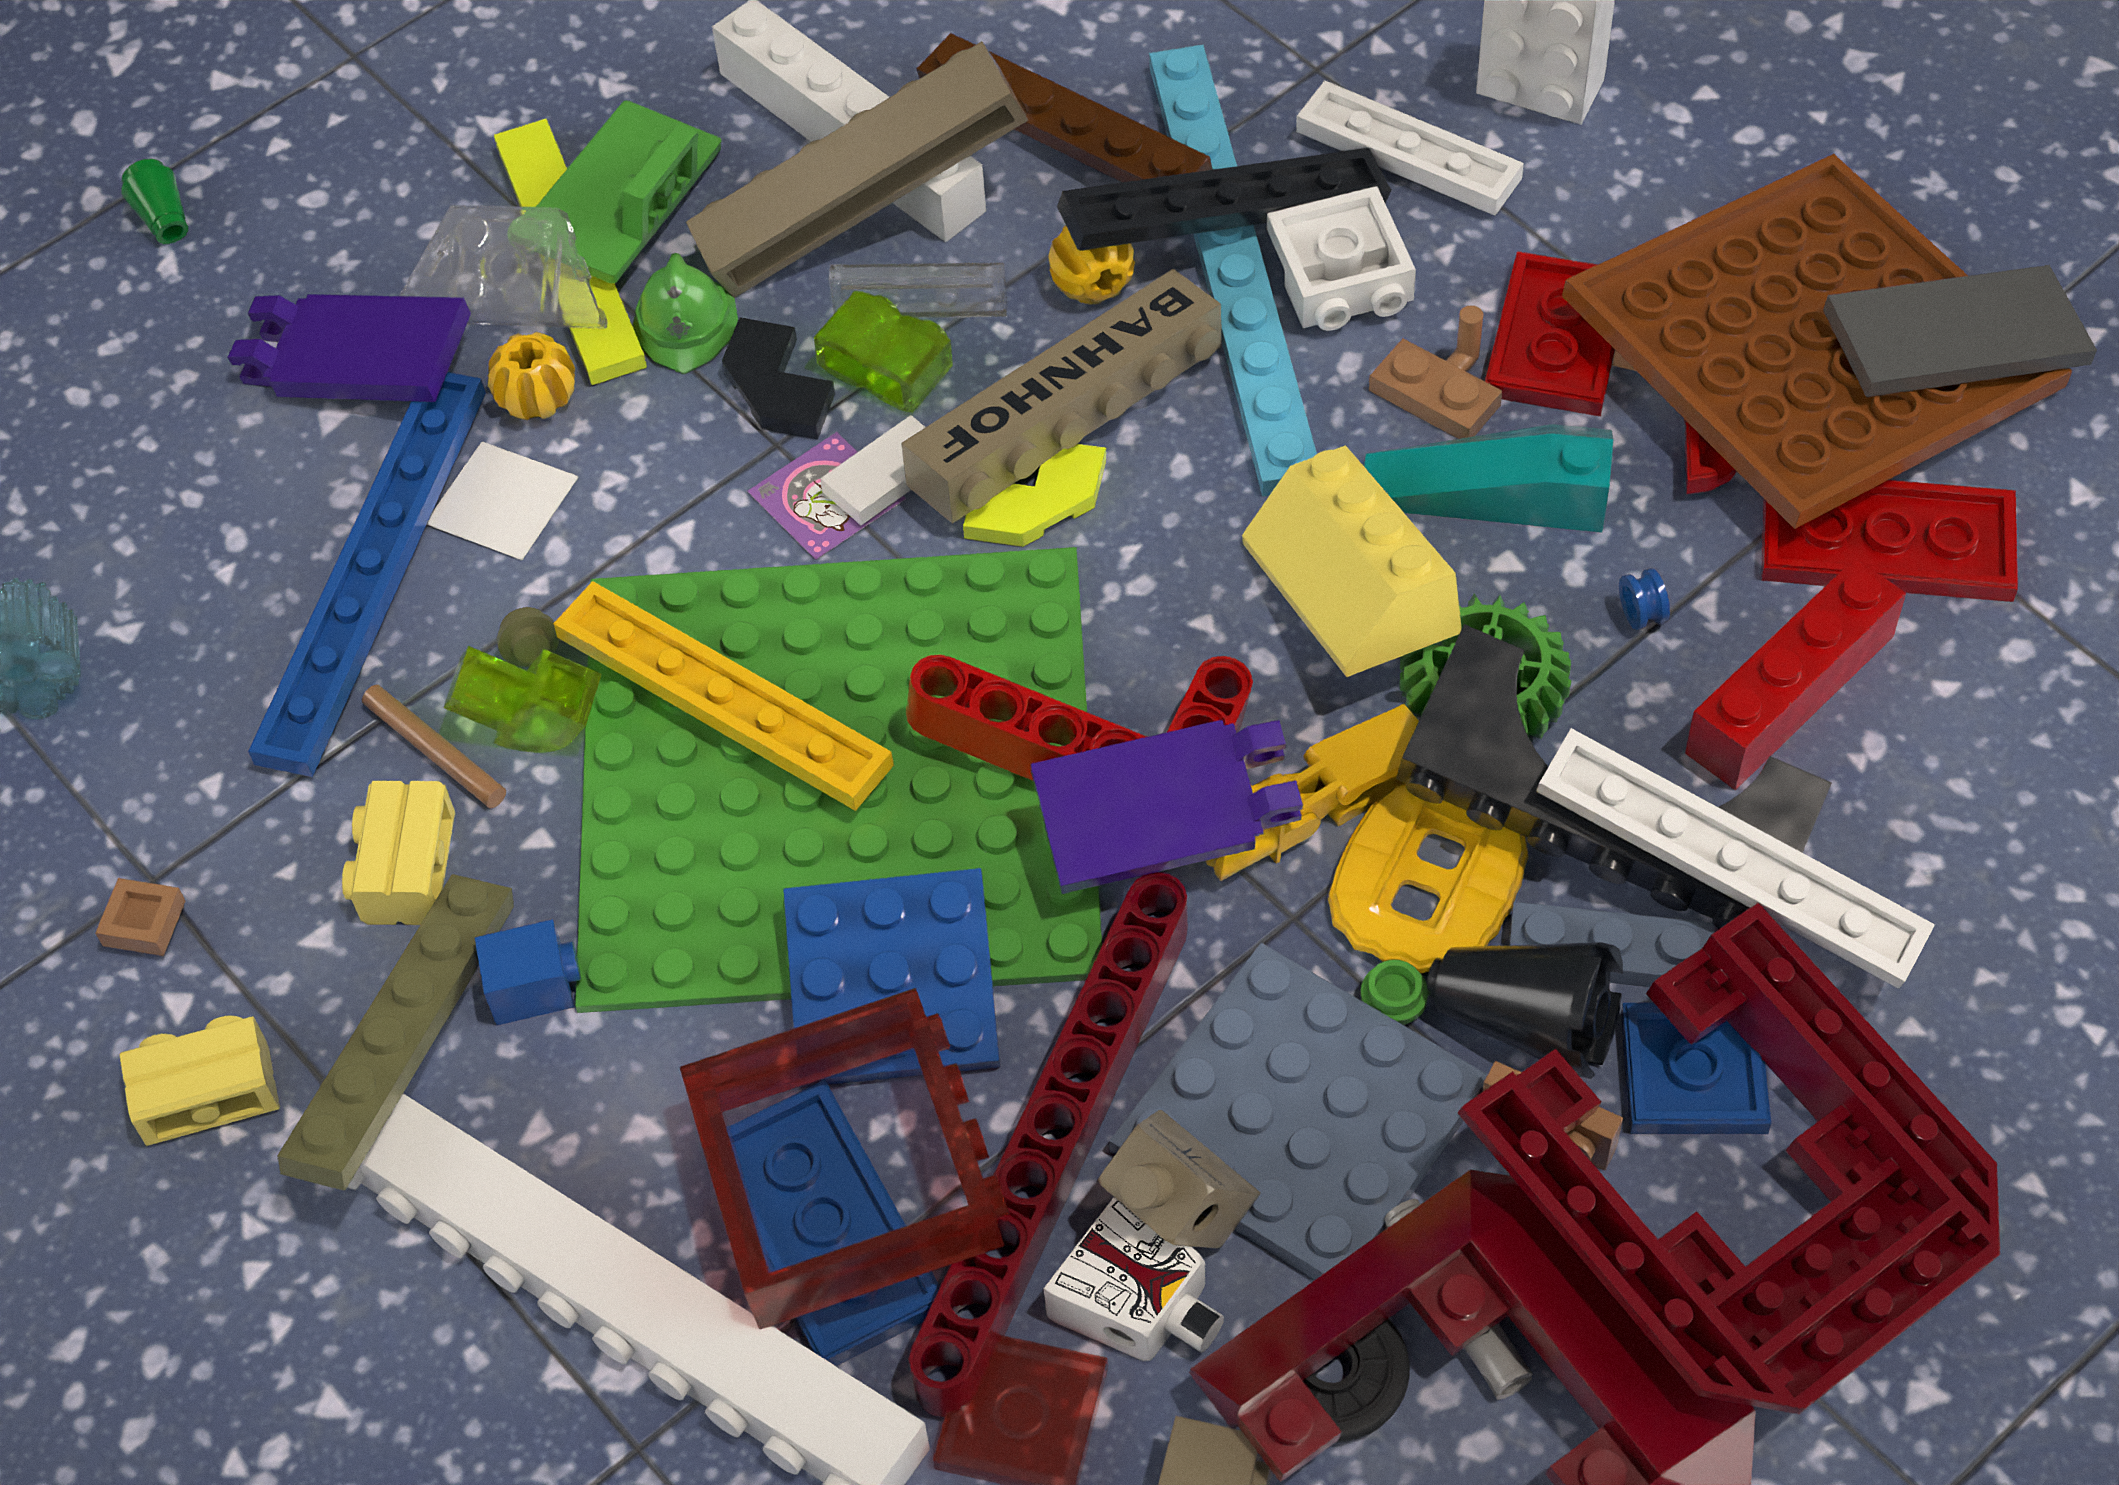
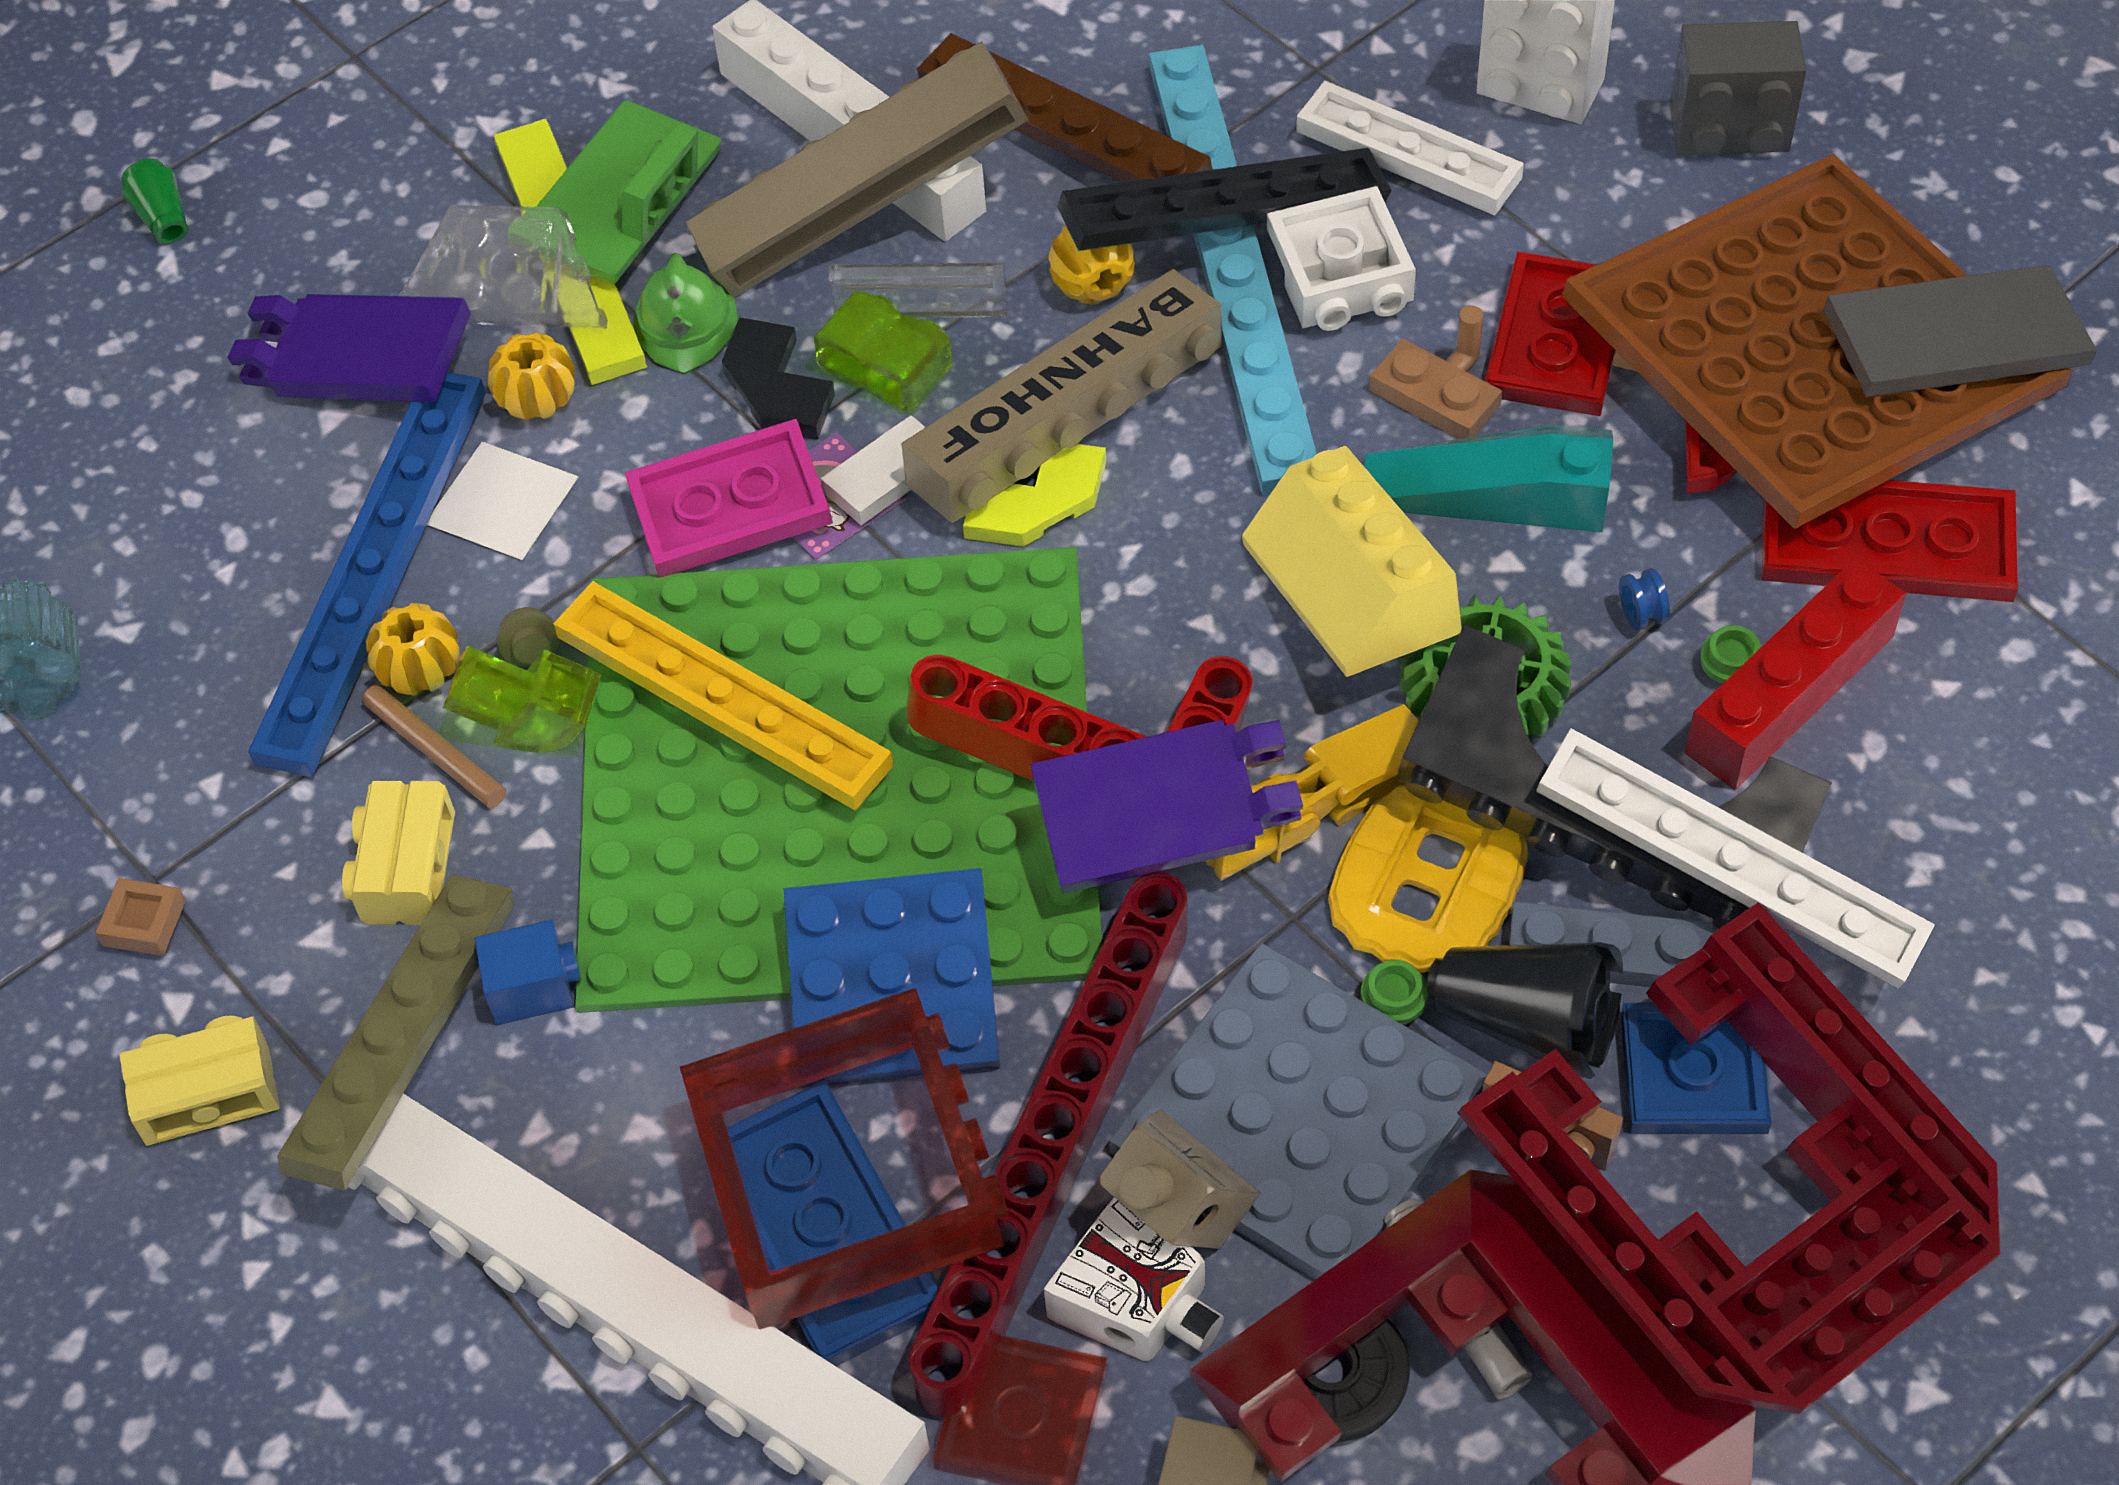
(412, 649): none -> yellow piece
(728, 498): none -> dark pink plate
(1727, 651): none -> bright green plate
(1737, 87): none -> dark grey brick

